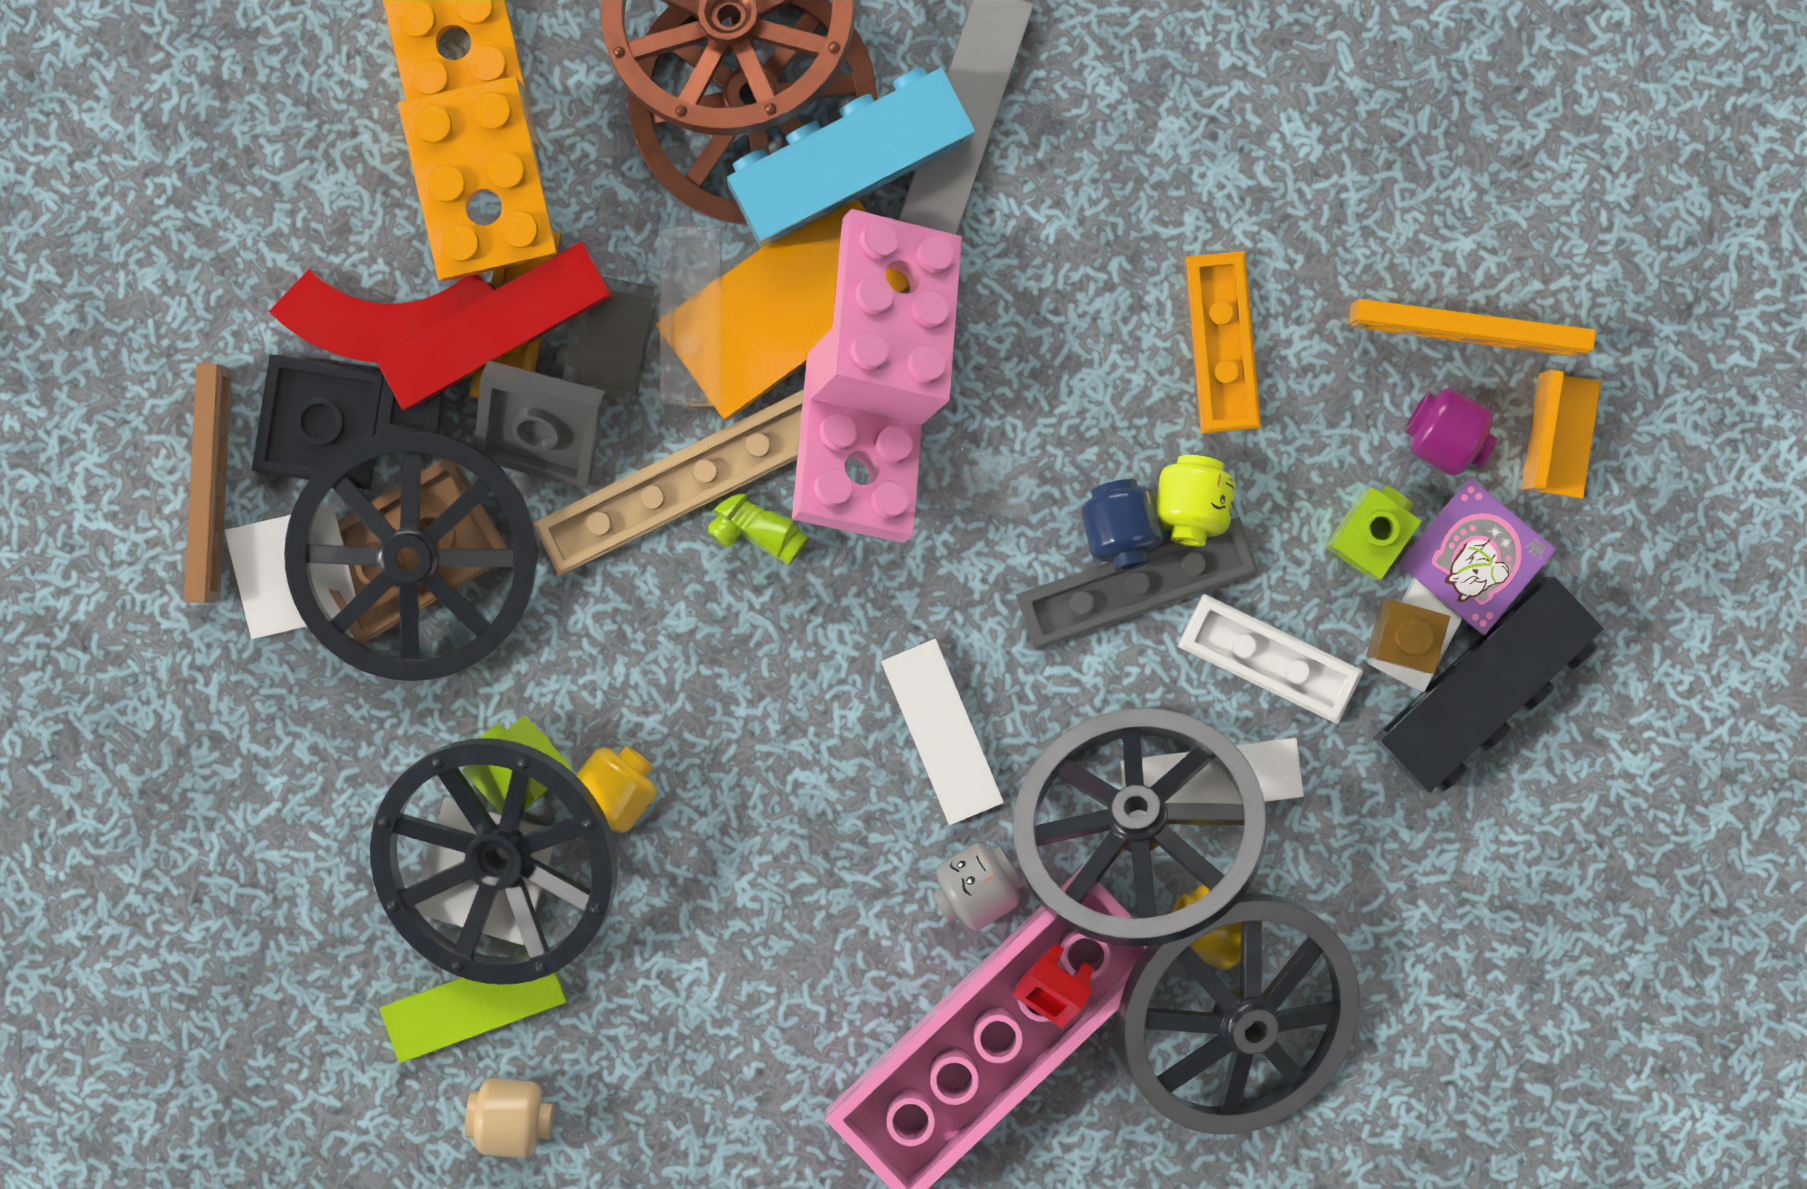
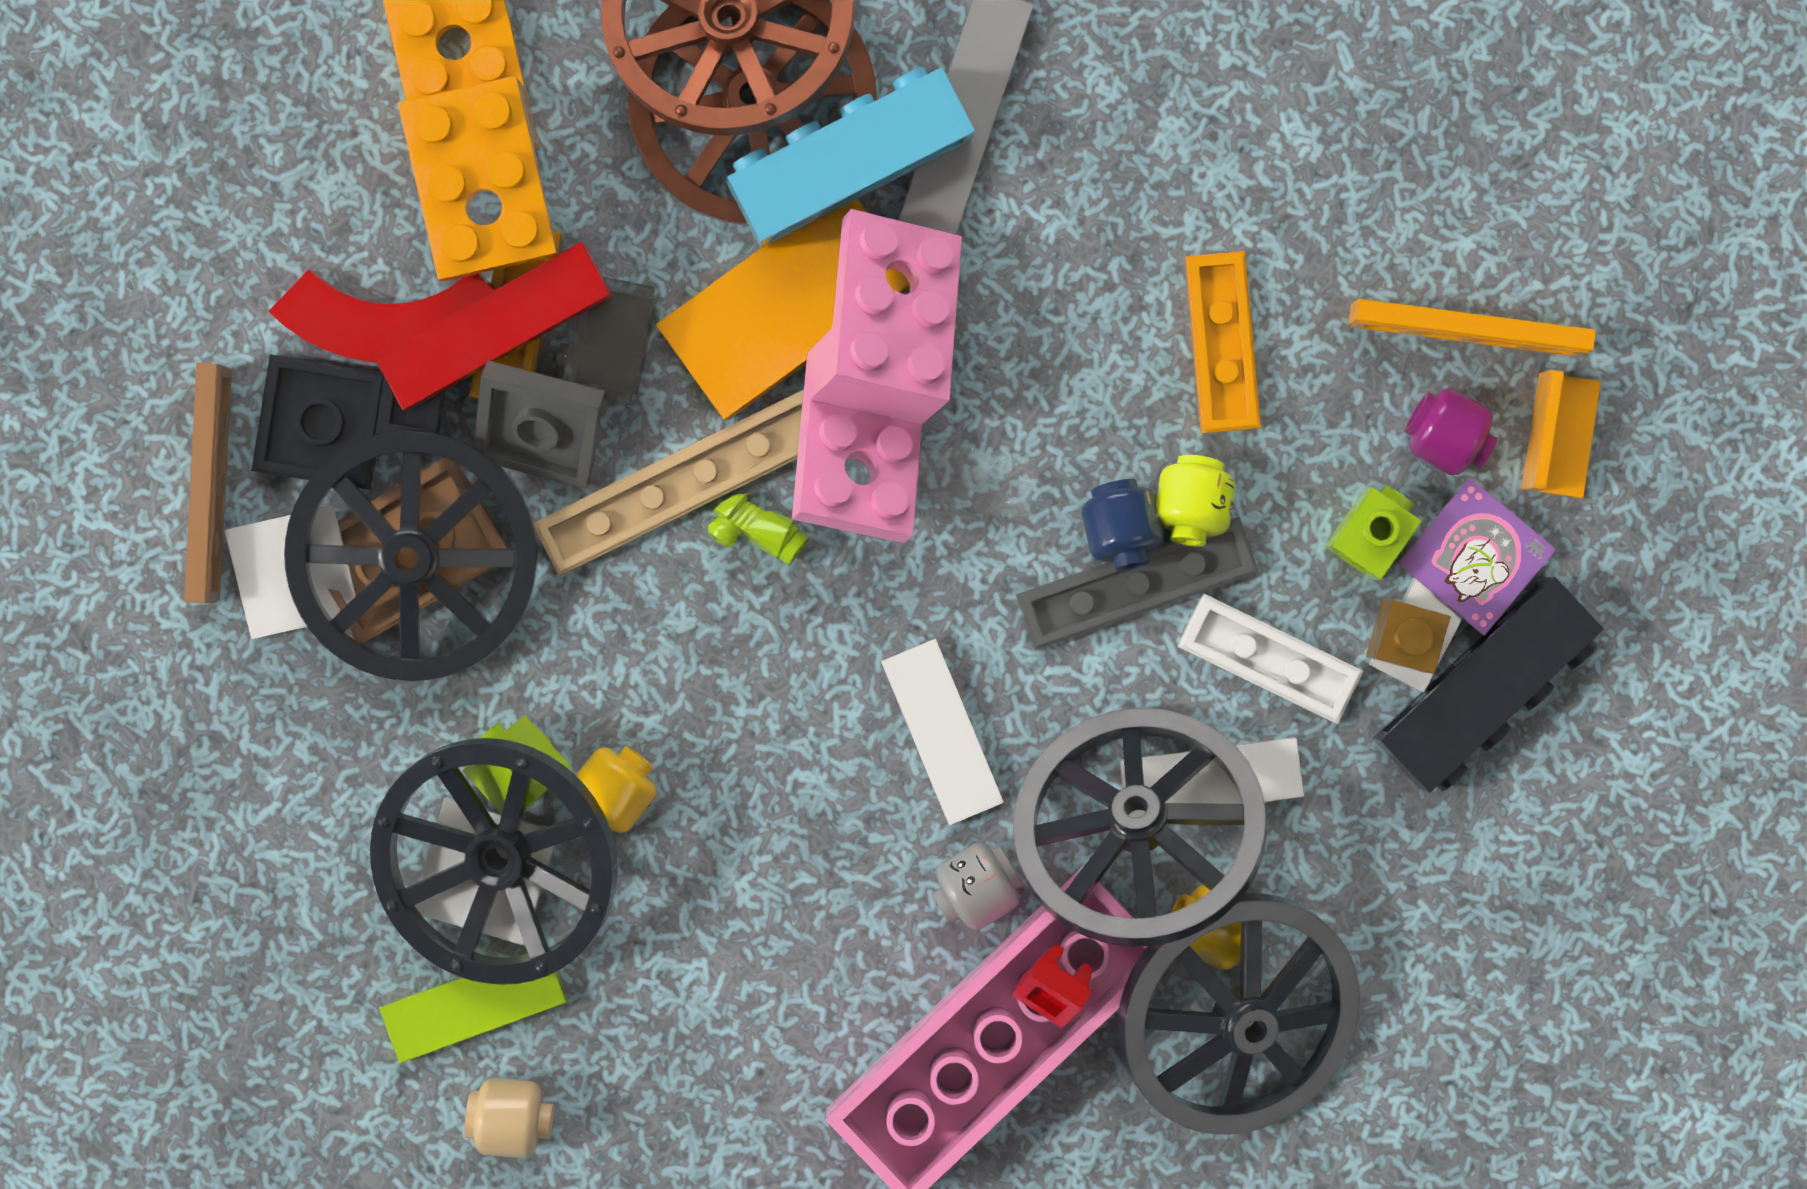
(691, 316): clear tile -> none

